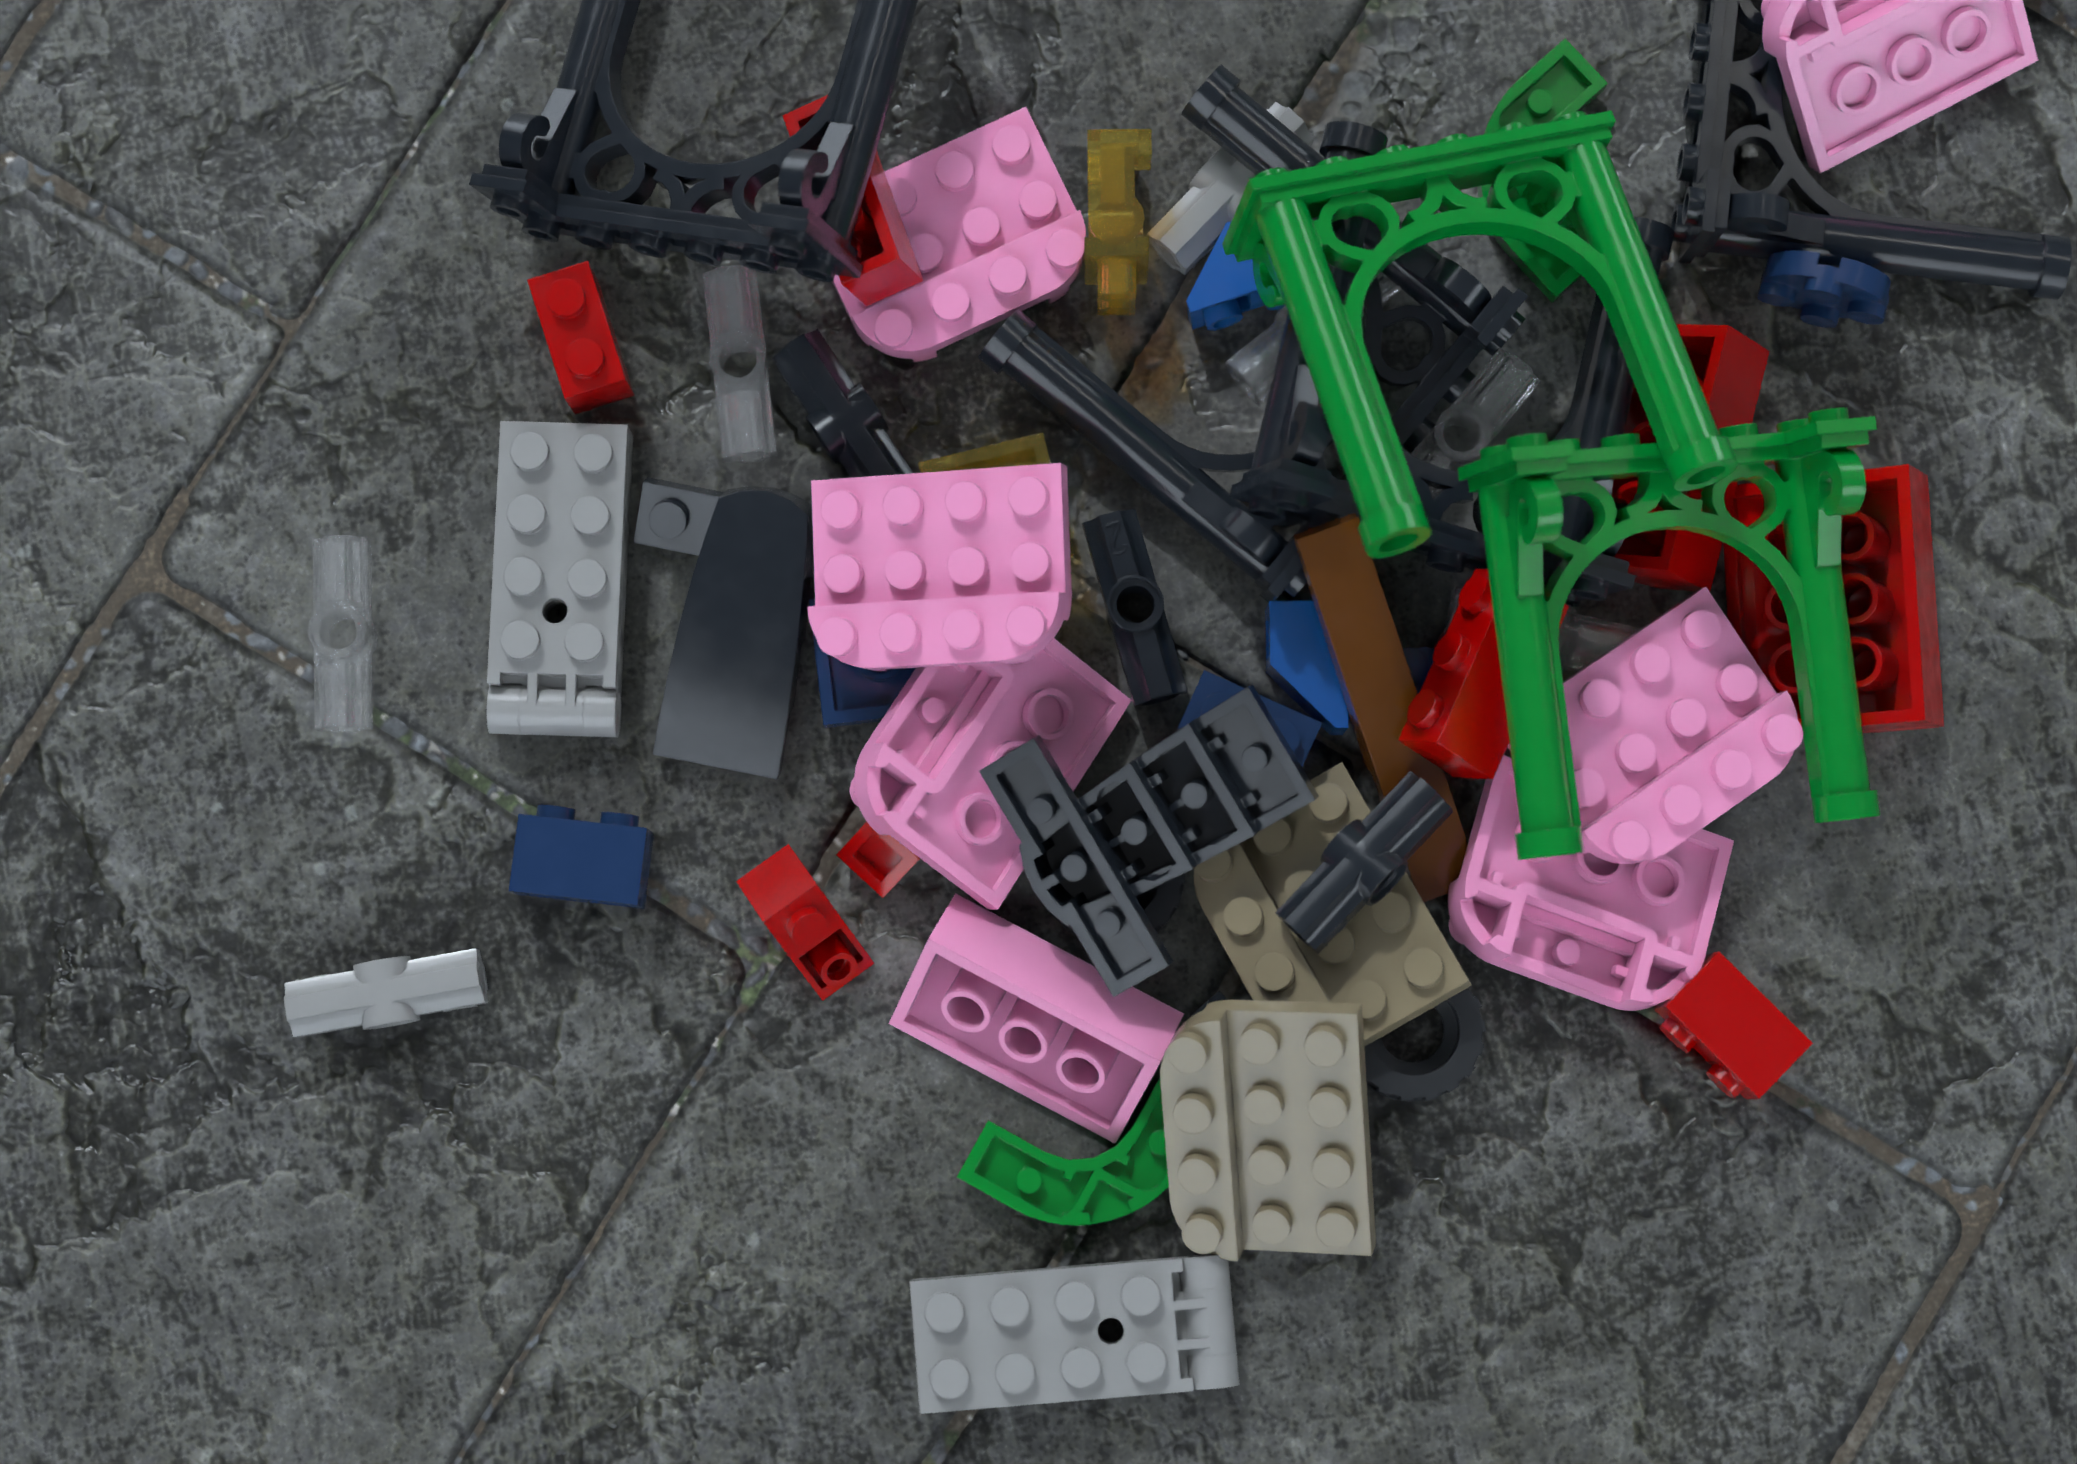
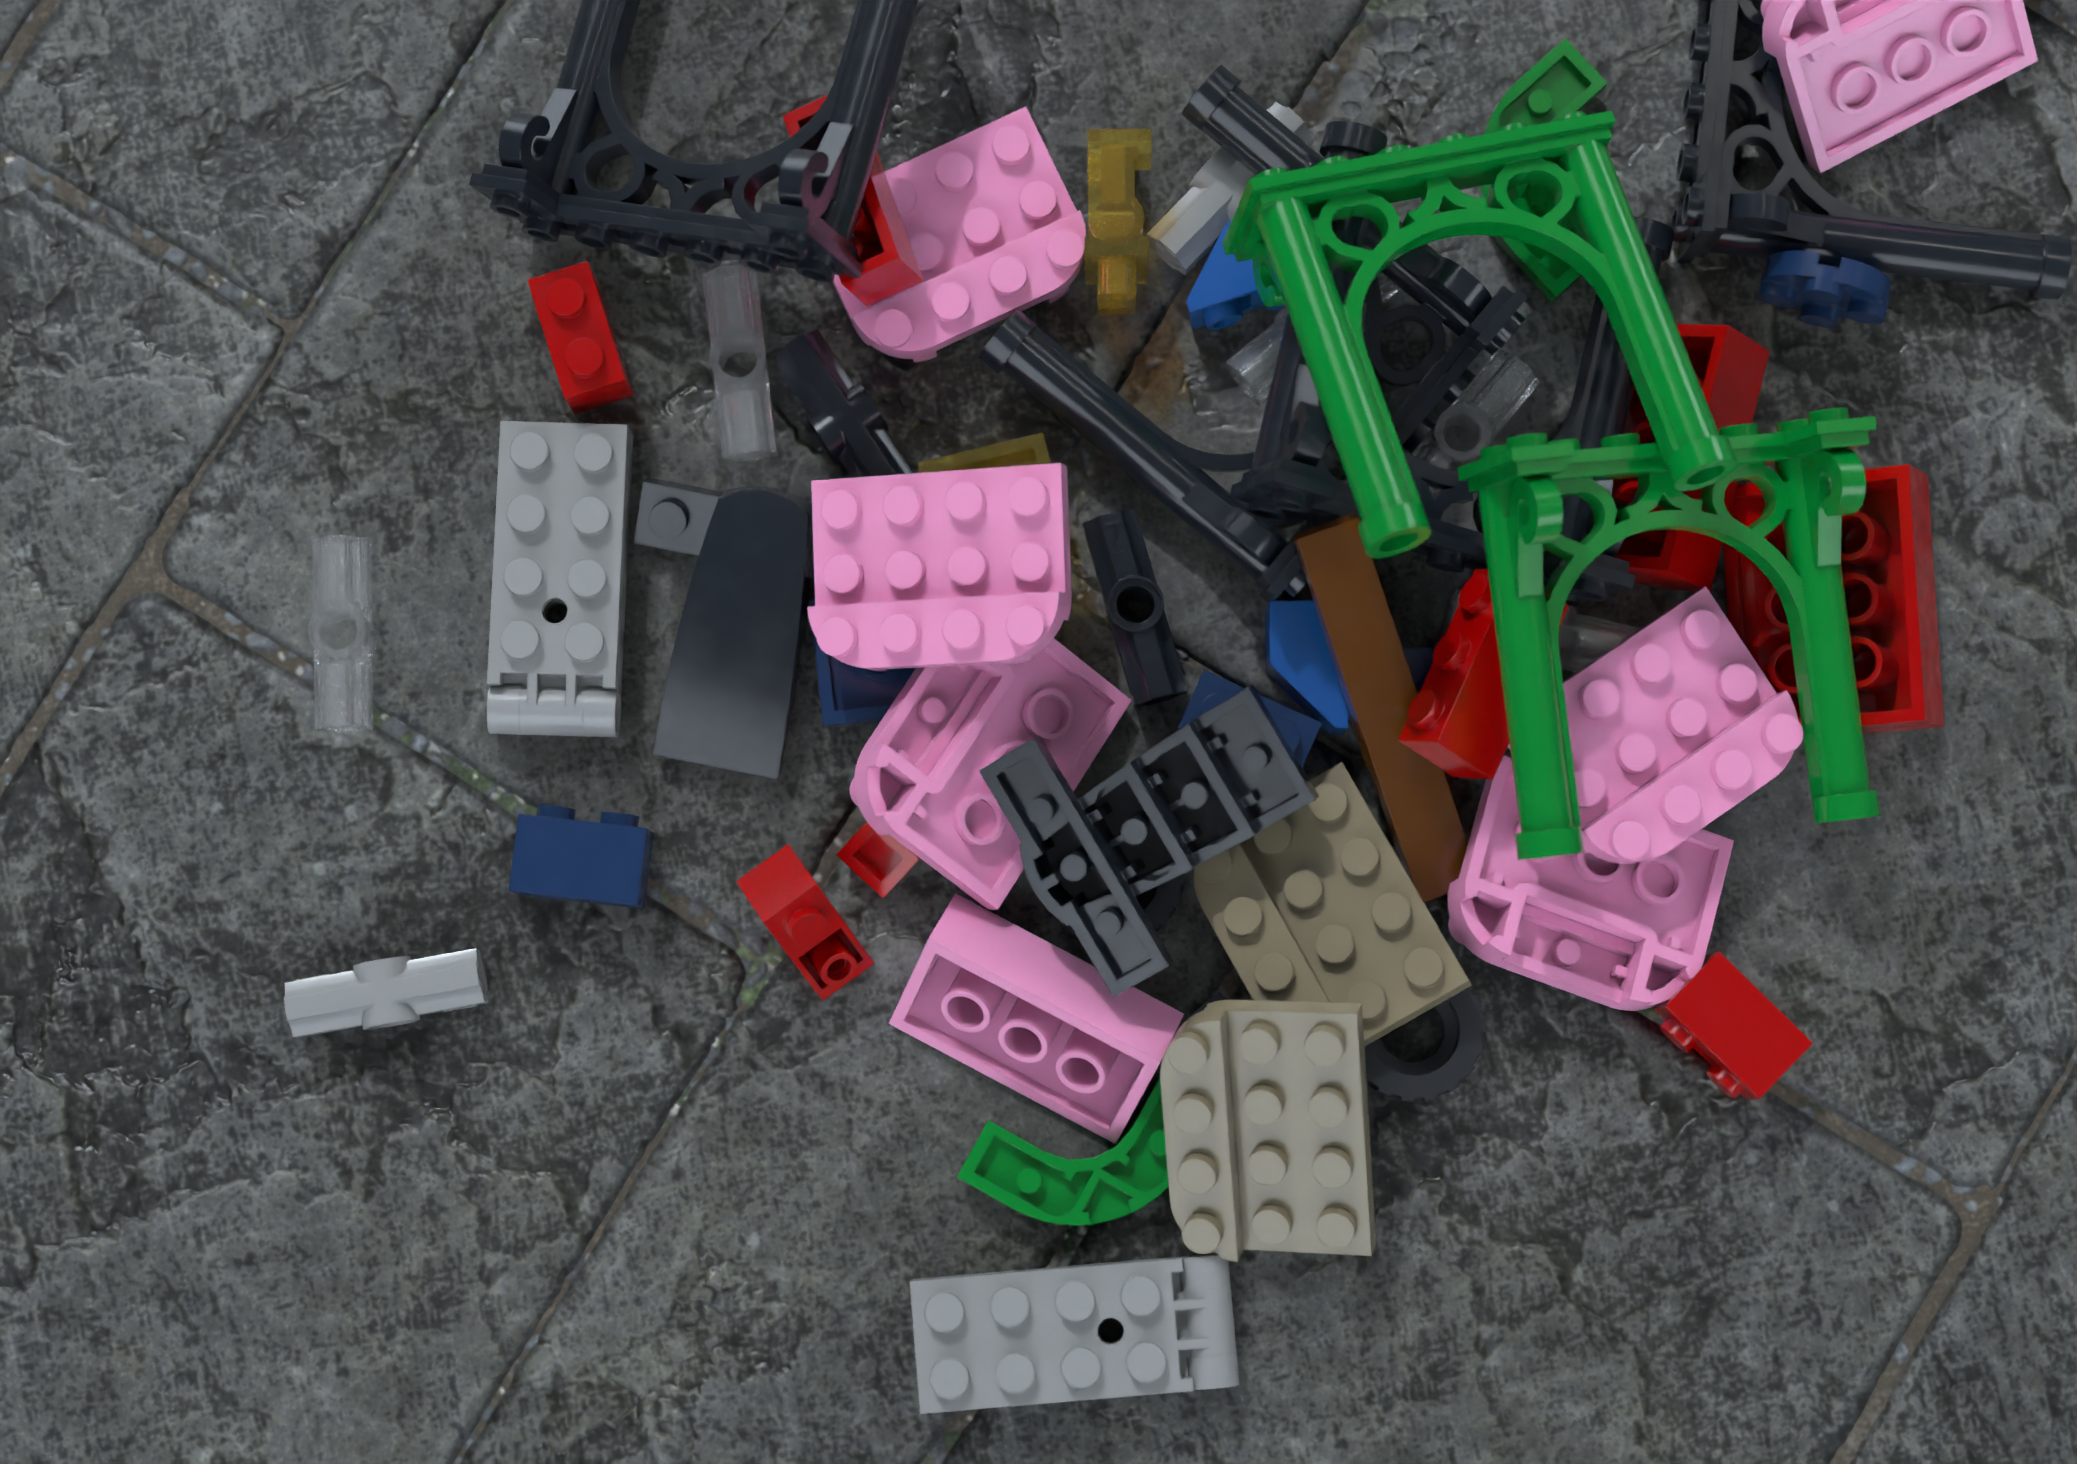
(1364, 862): black piece -> none

